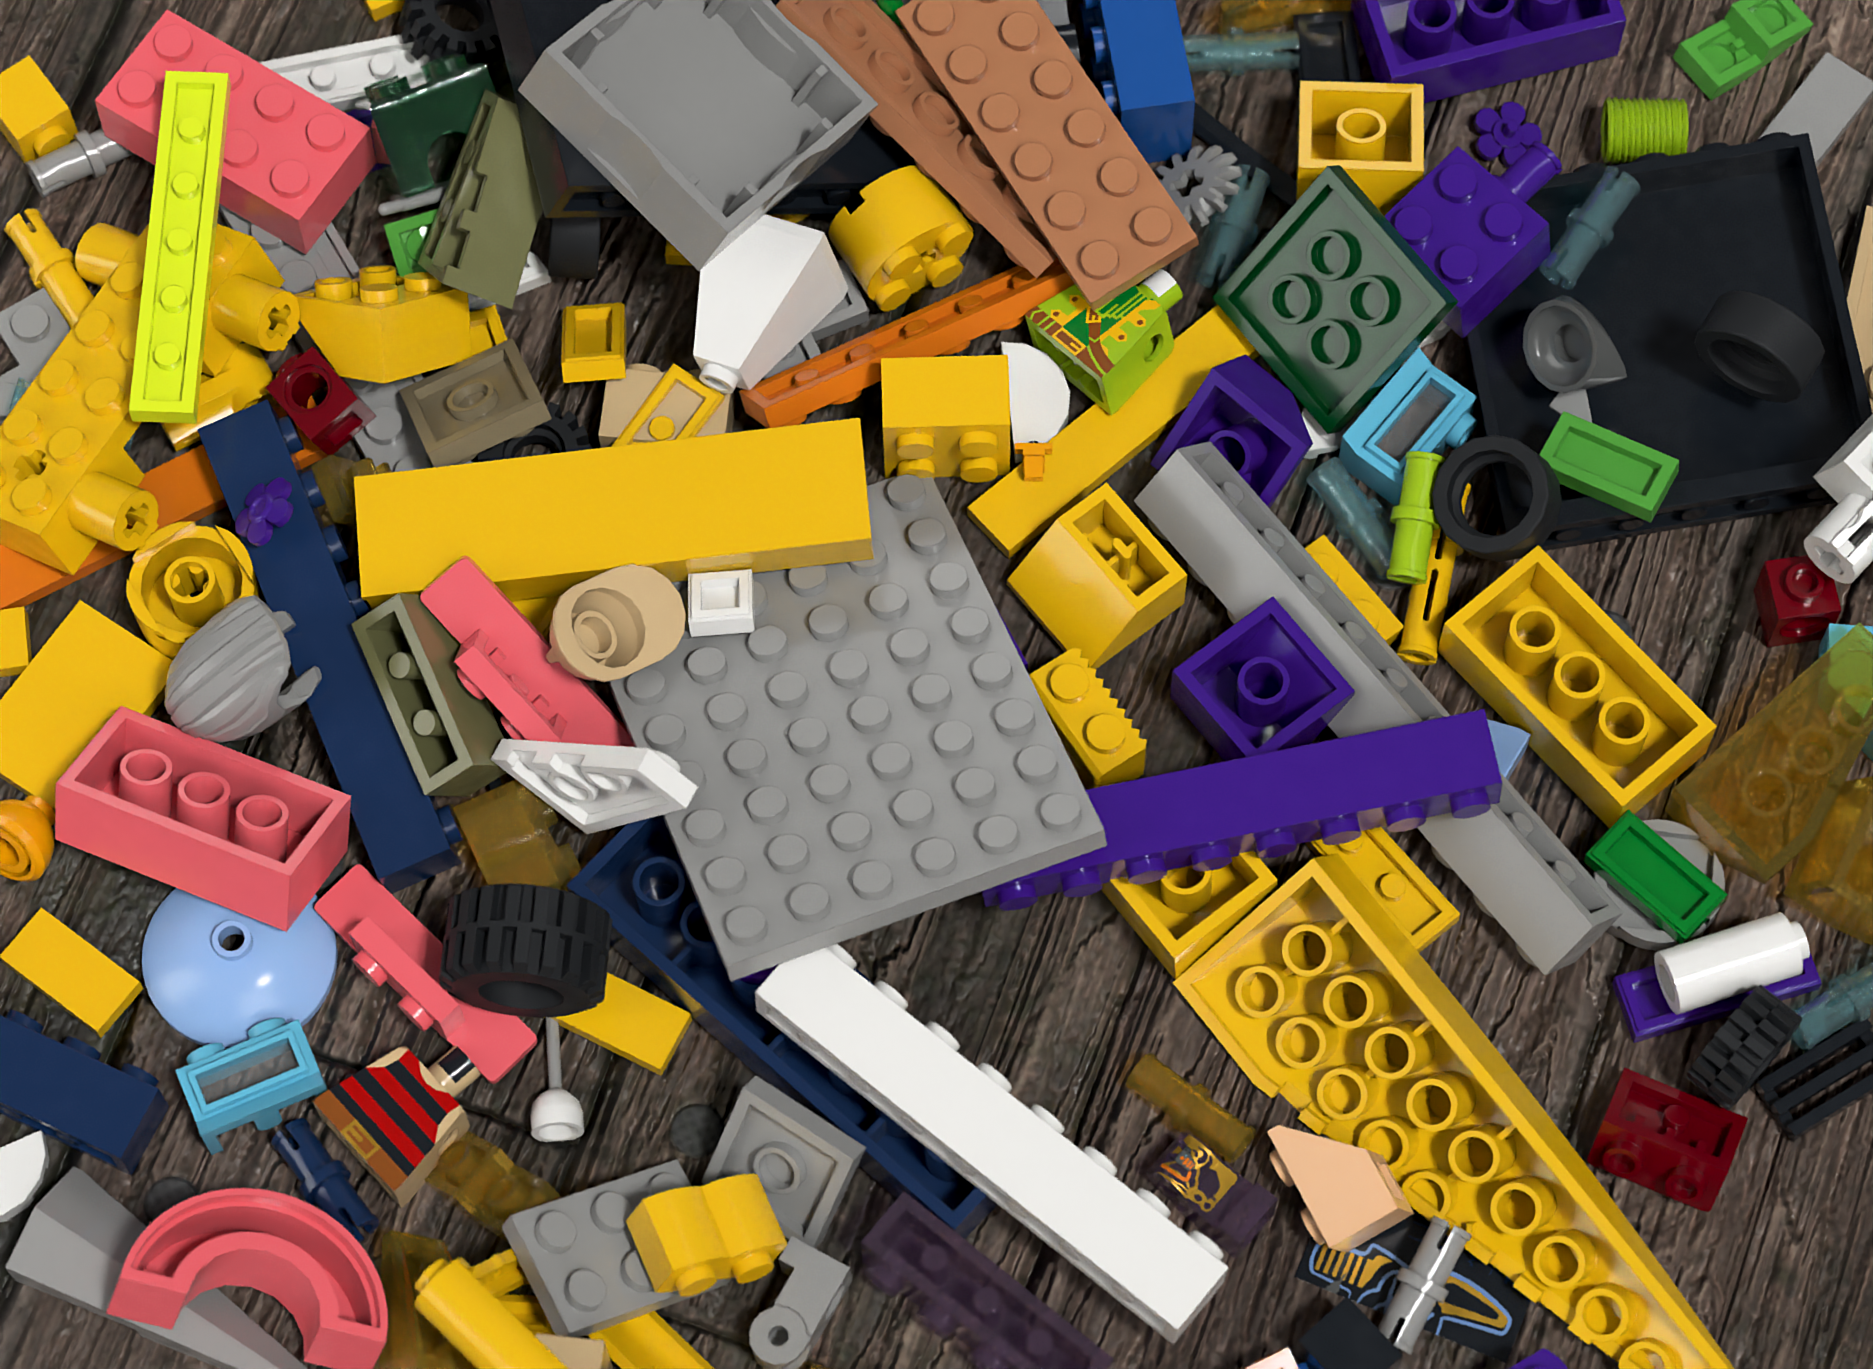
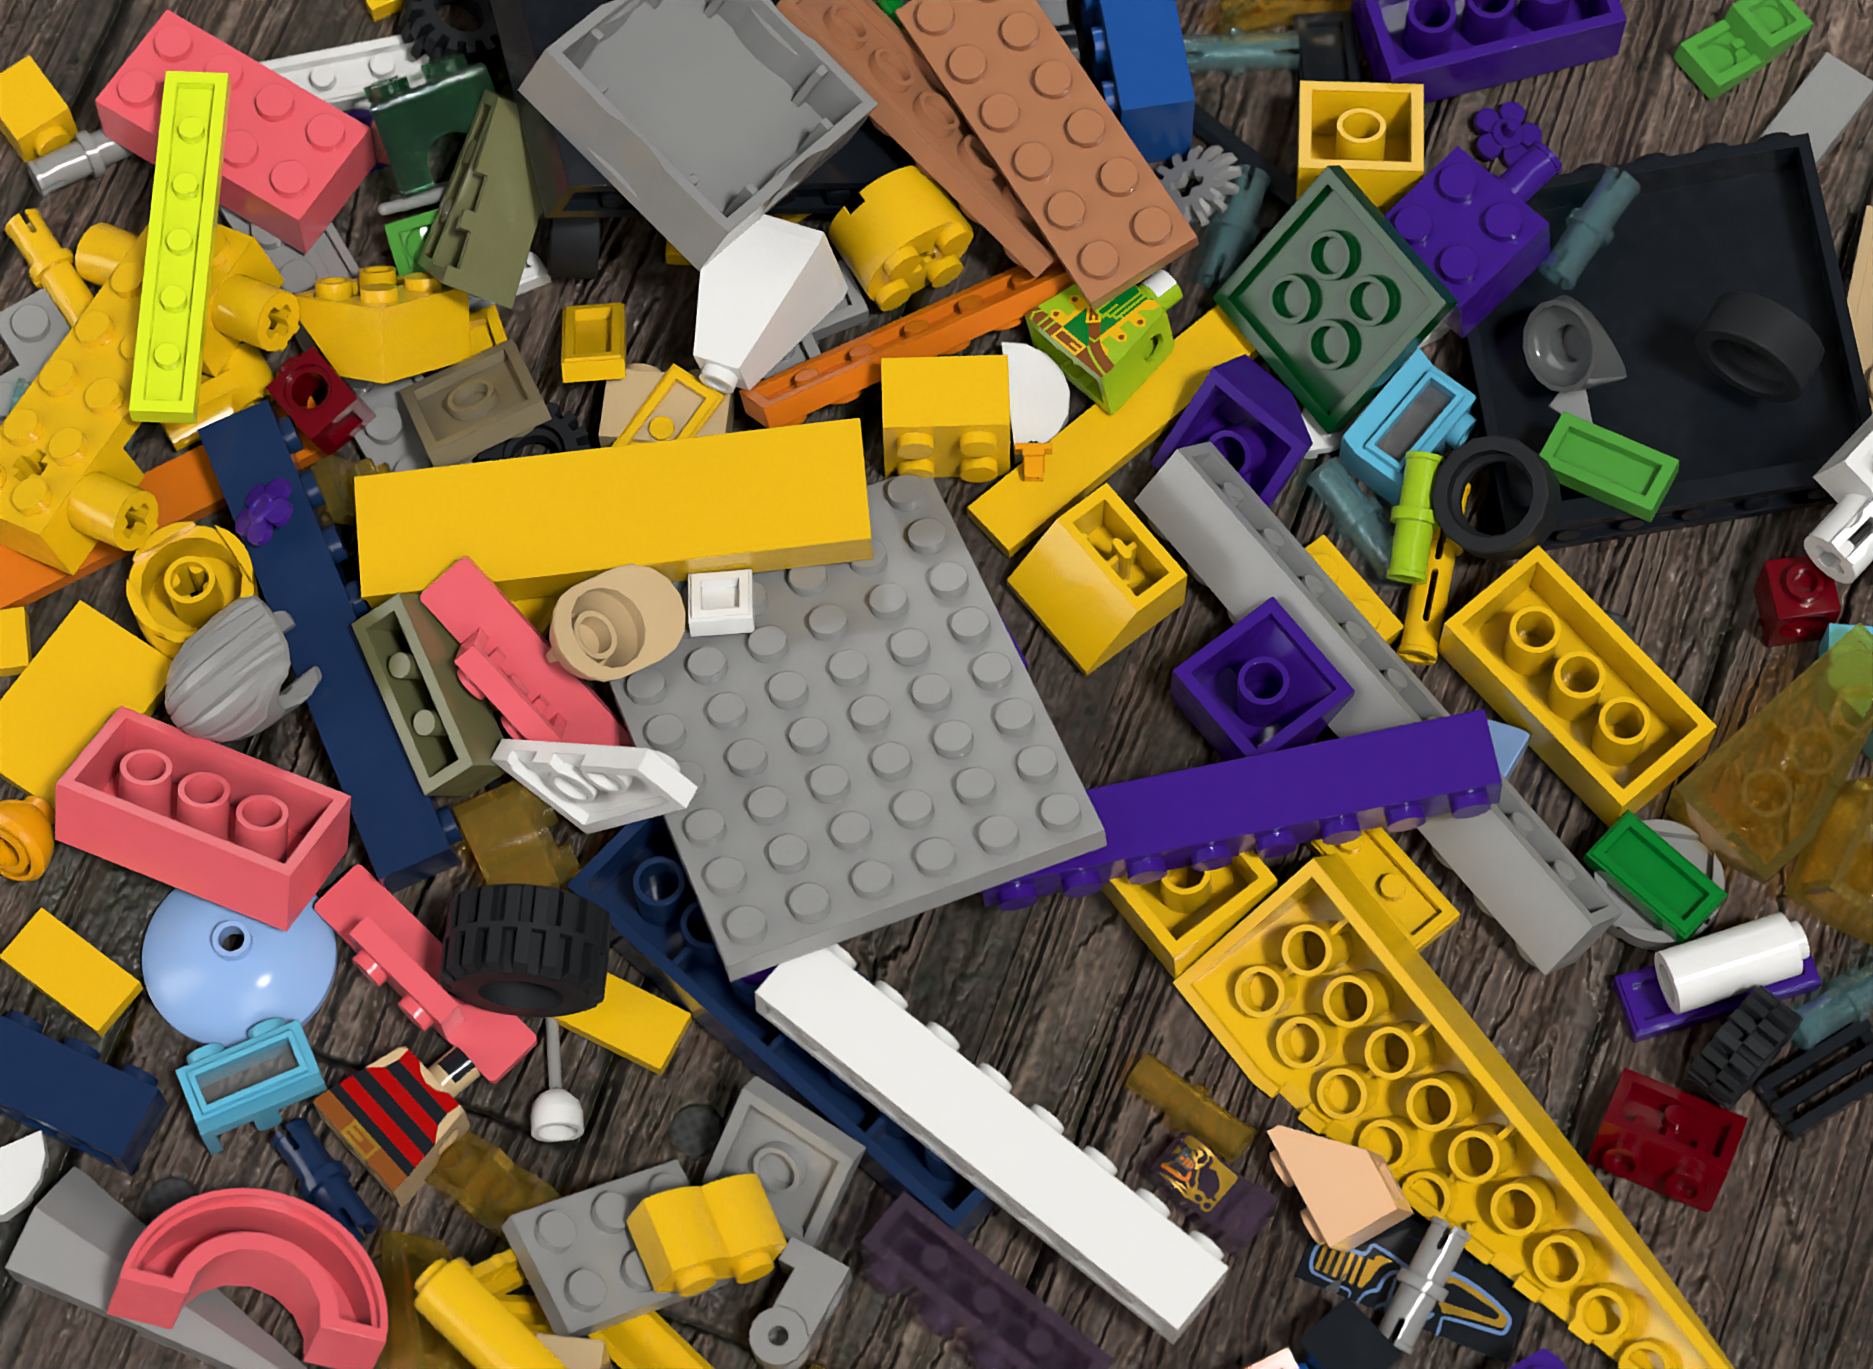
(1089, 722): yellow brick -> none
(1643, 127): lime piece -> none

